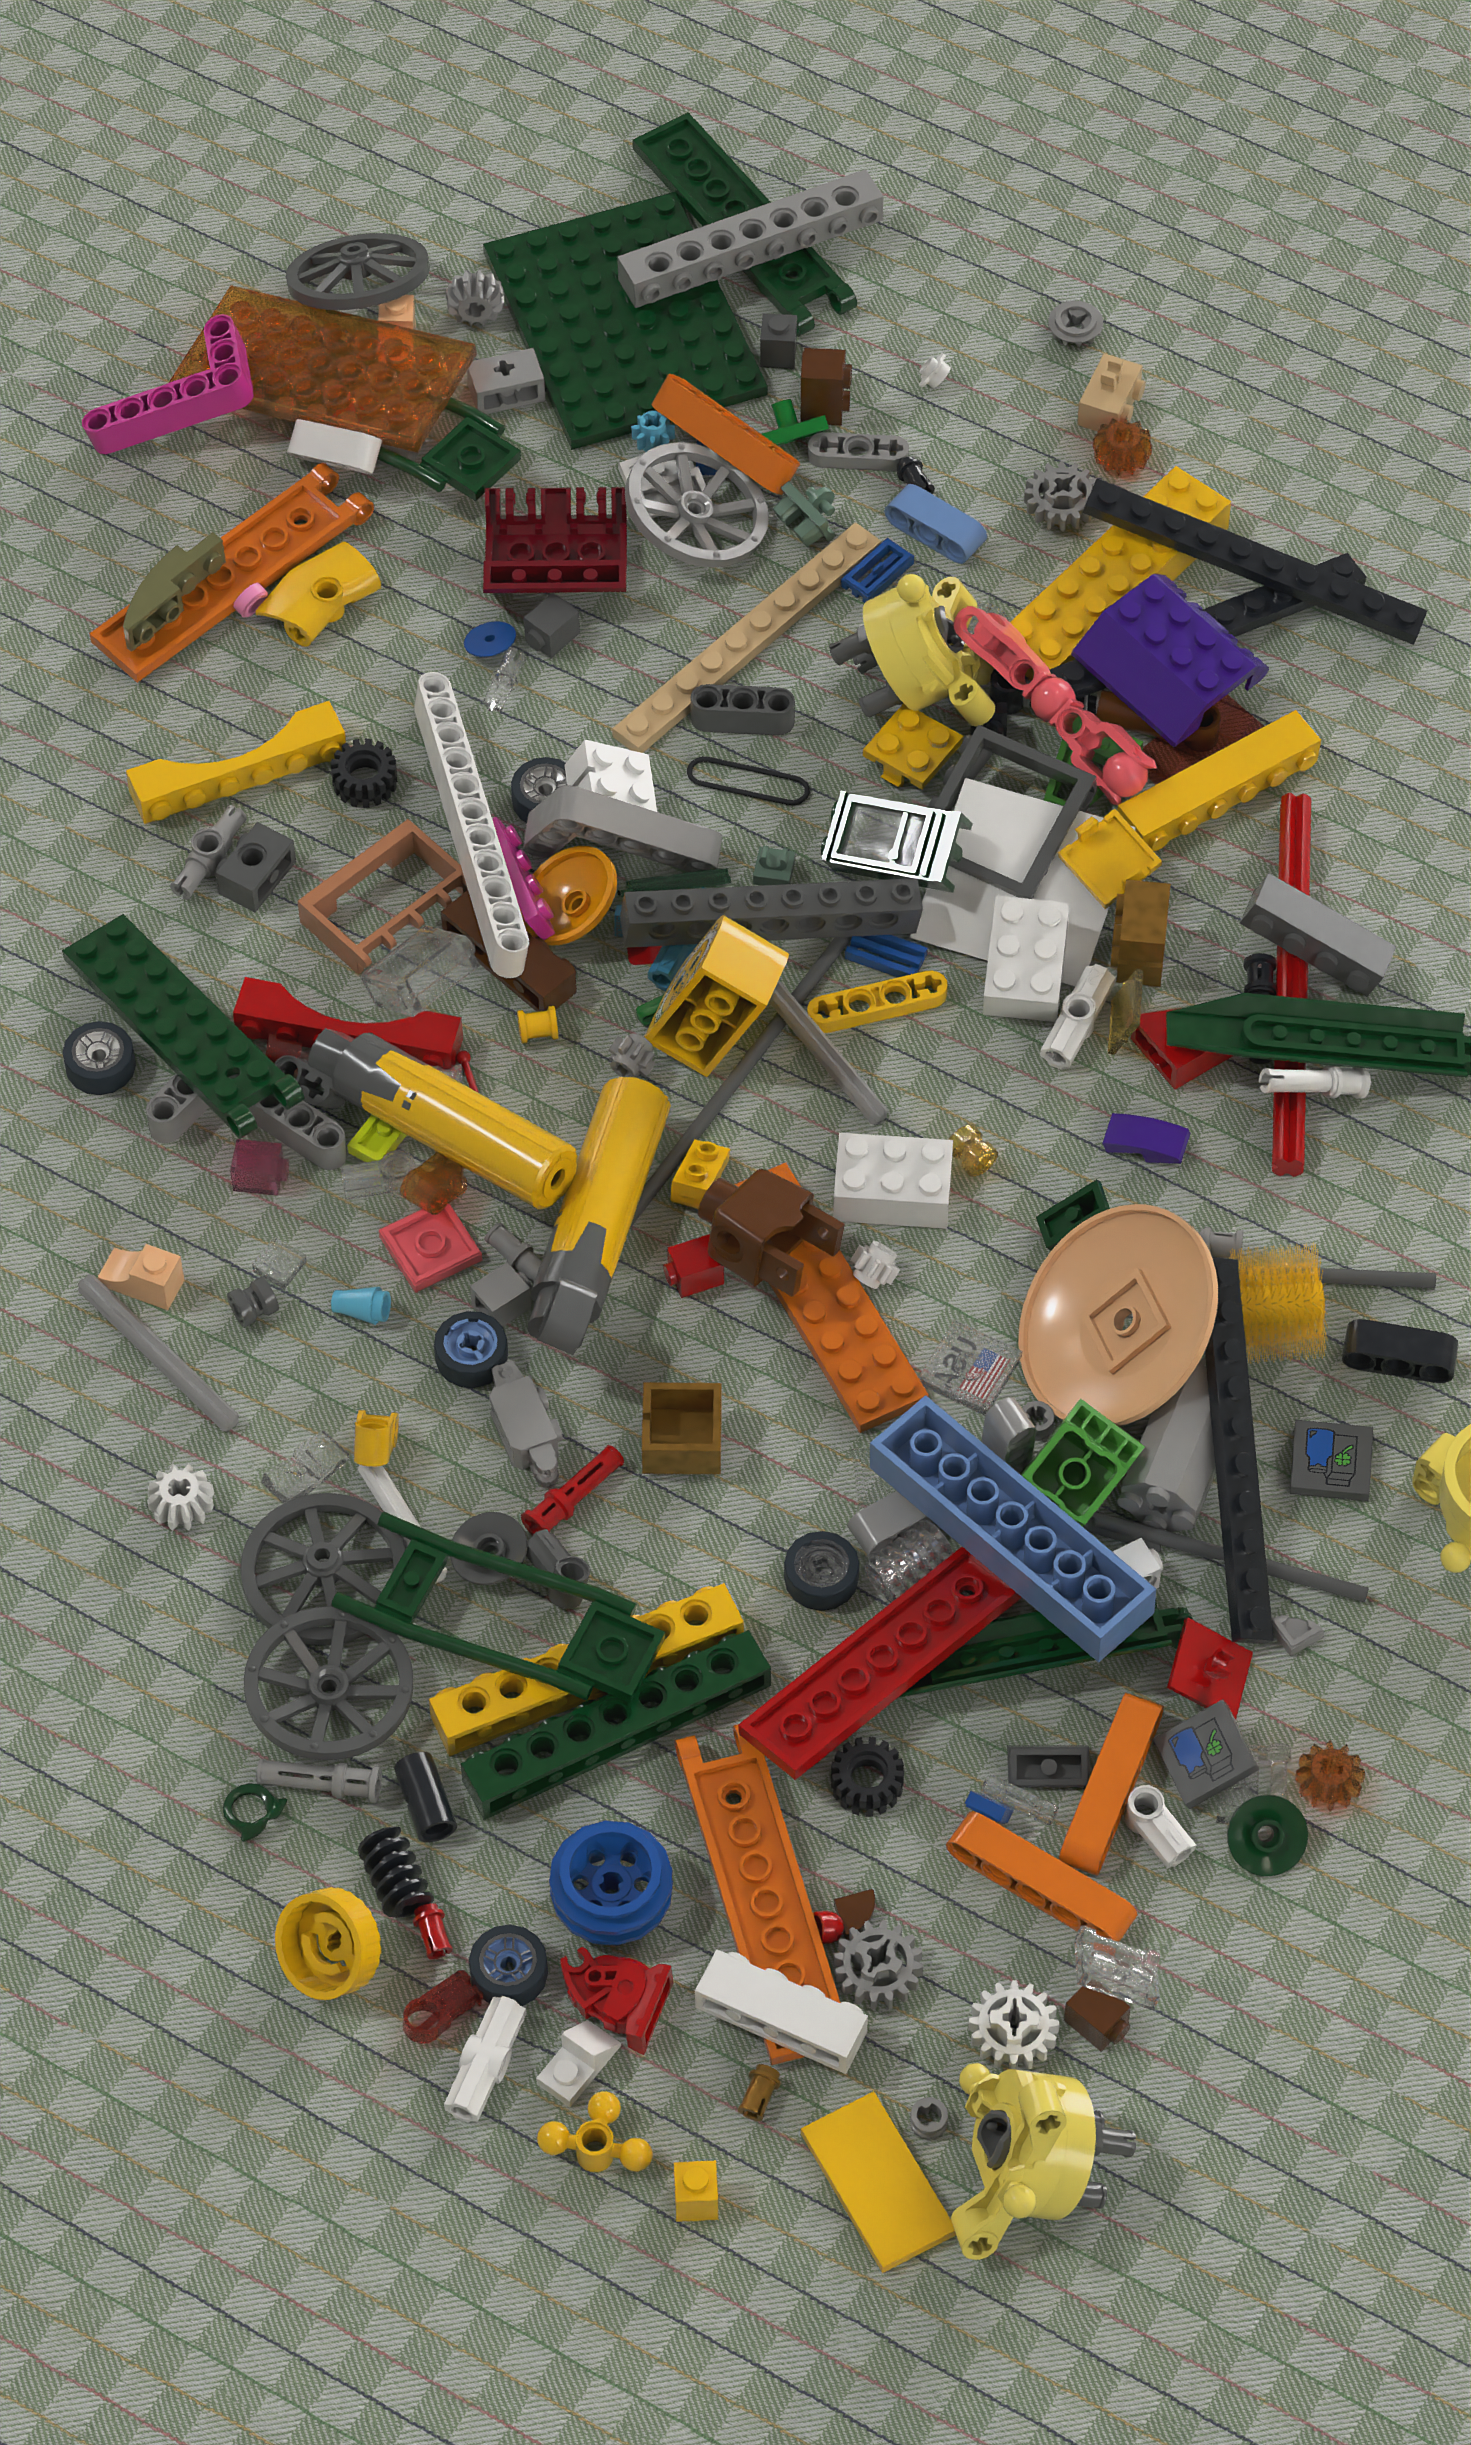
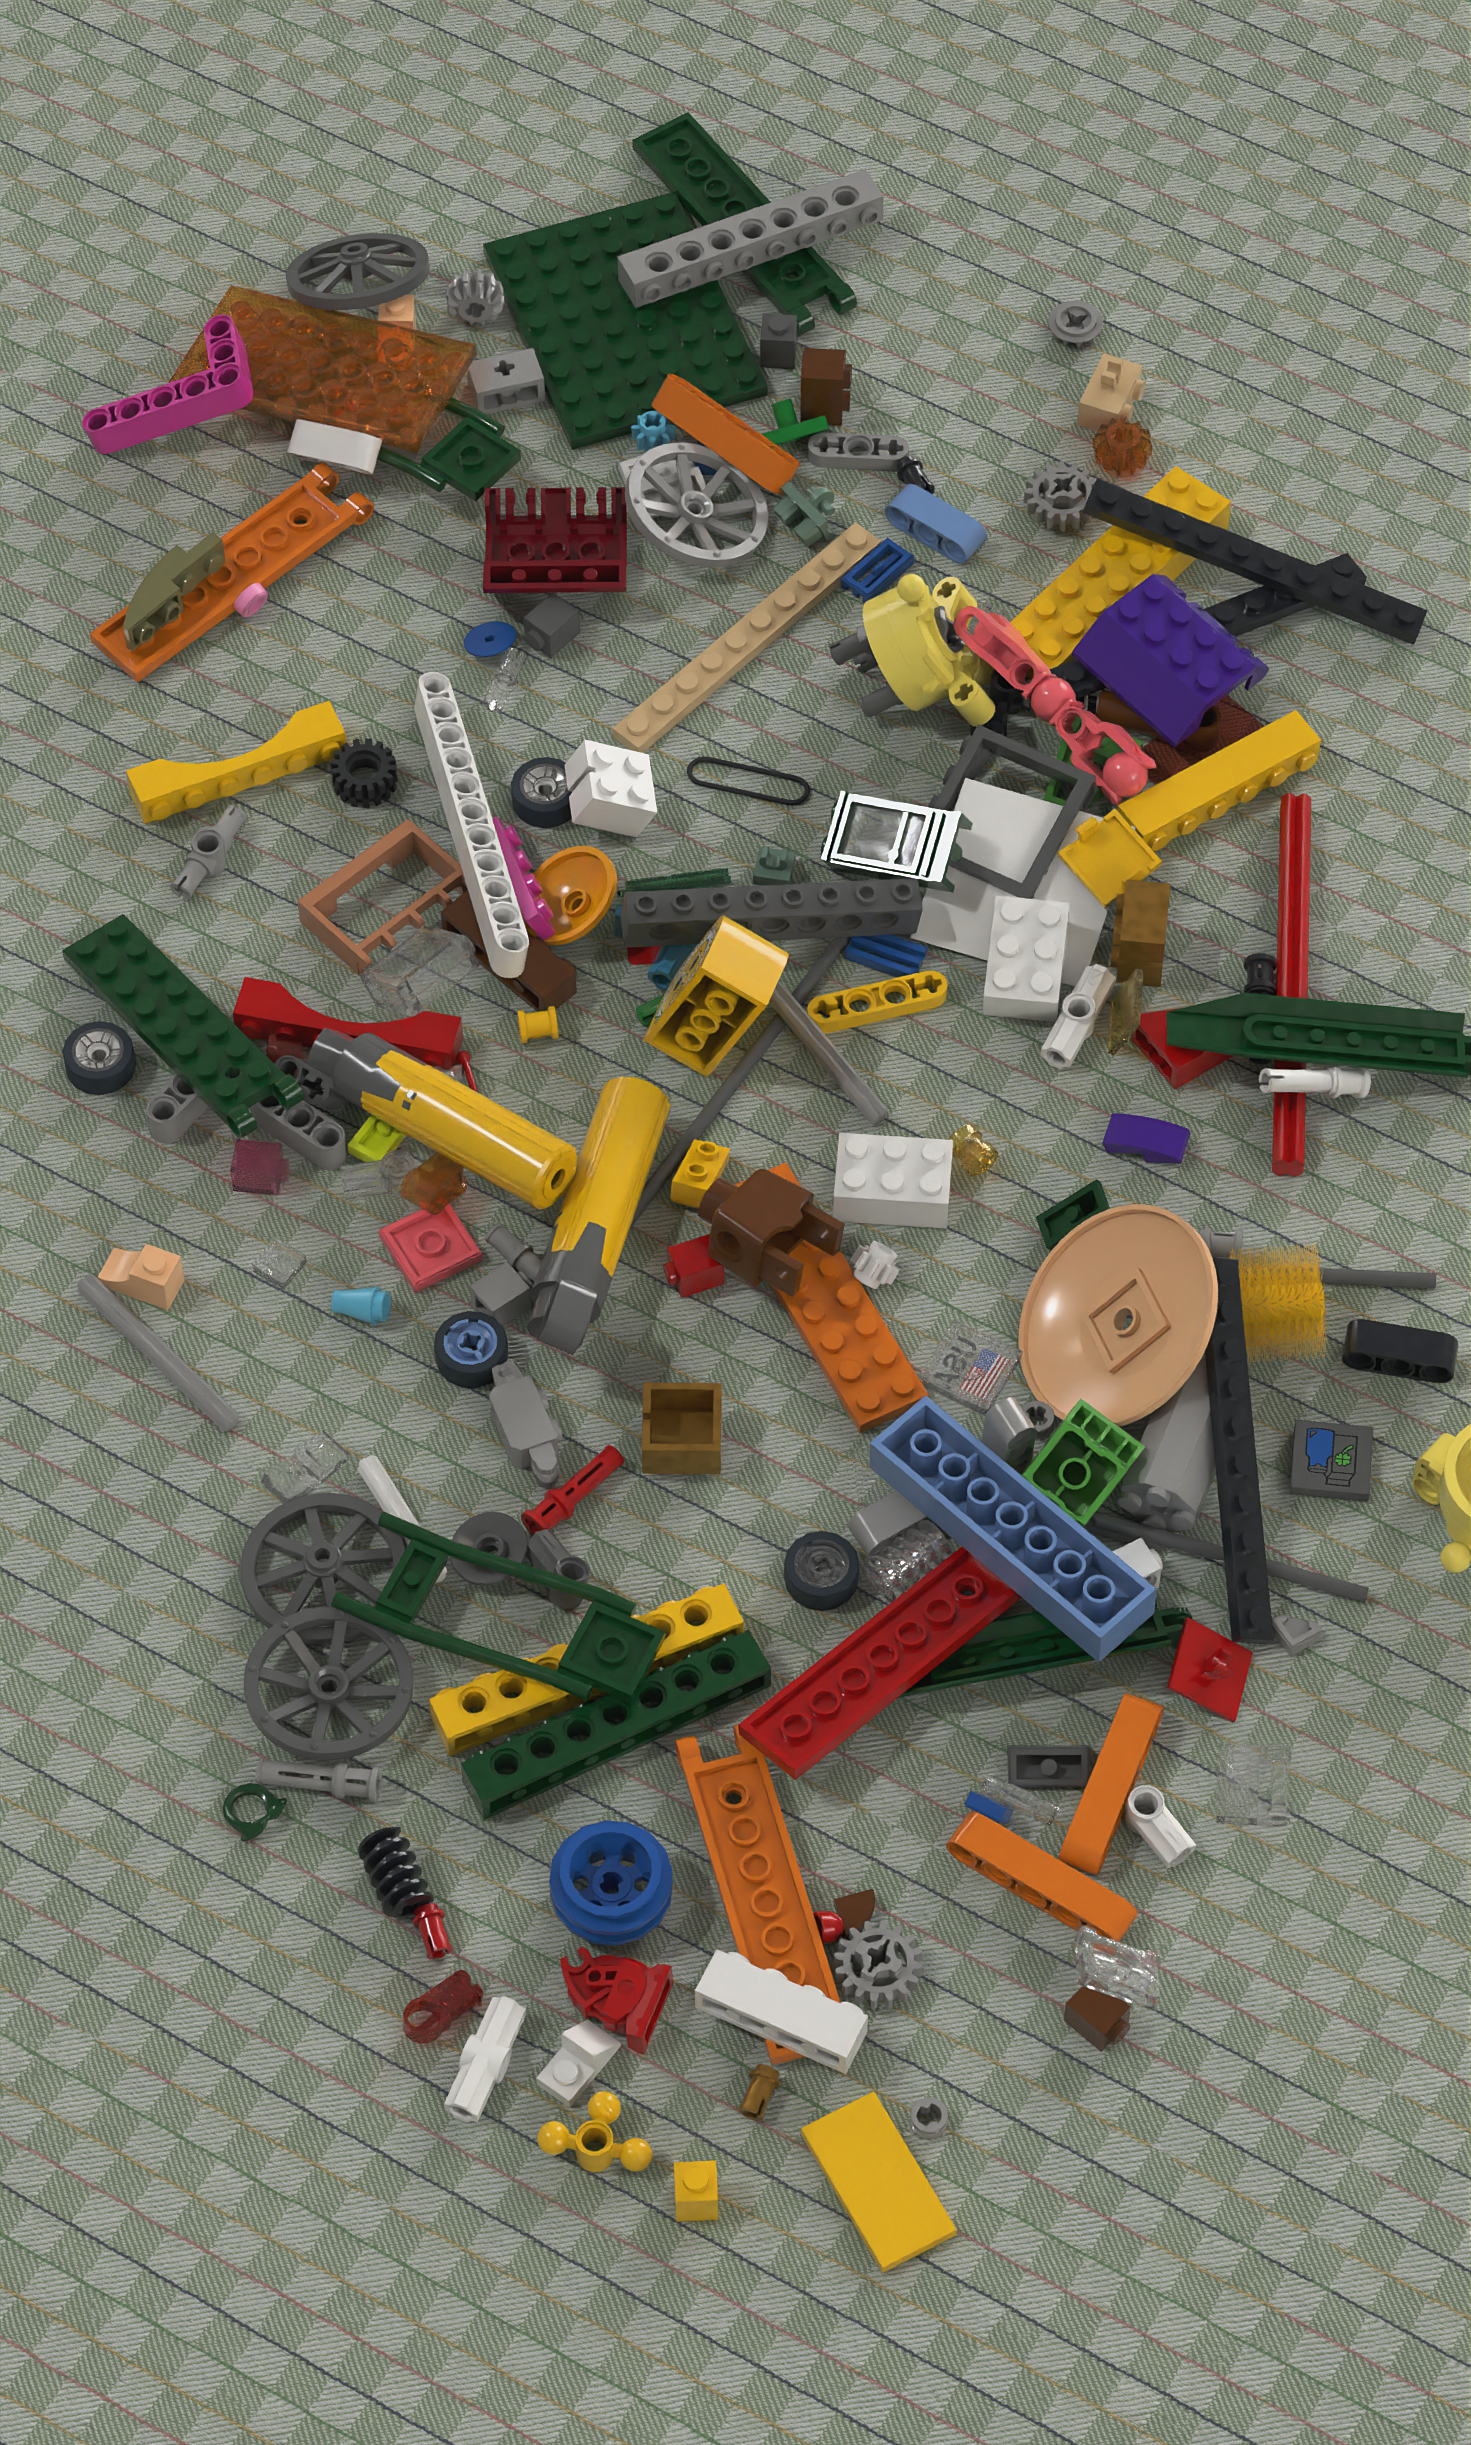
(180, 1497): white gear -> none
(249, 884): dark grey brick -> none
(253, 1301): dark grey wheel -> none
(319, 590): yellow panel -> none
(344, 1933): yellow piece -> none
(375, 1438): yellow piece -> none
(425, 1797): black pin -> none
(506, 1945): wheel -> none
(619, 825): light grey beam -> none
(631, 1056): light grey gear -> none
(742, 709): dark grey beam -> none
(867, 1797): black tyre -> none
(912, 747): yellow piece -> none
(934, 371): white plate -> none
(1032, 2026): white gear -> none
(1032, 2151): light yellow piece -> none
(1206, 1754): dark grey tile -> none
(1277, 1852): dark green dish -> none
(1315, 1773): clear orange gear -> none
(1318, 935): brick -> none

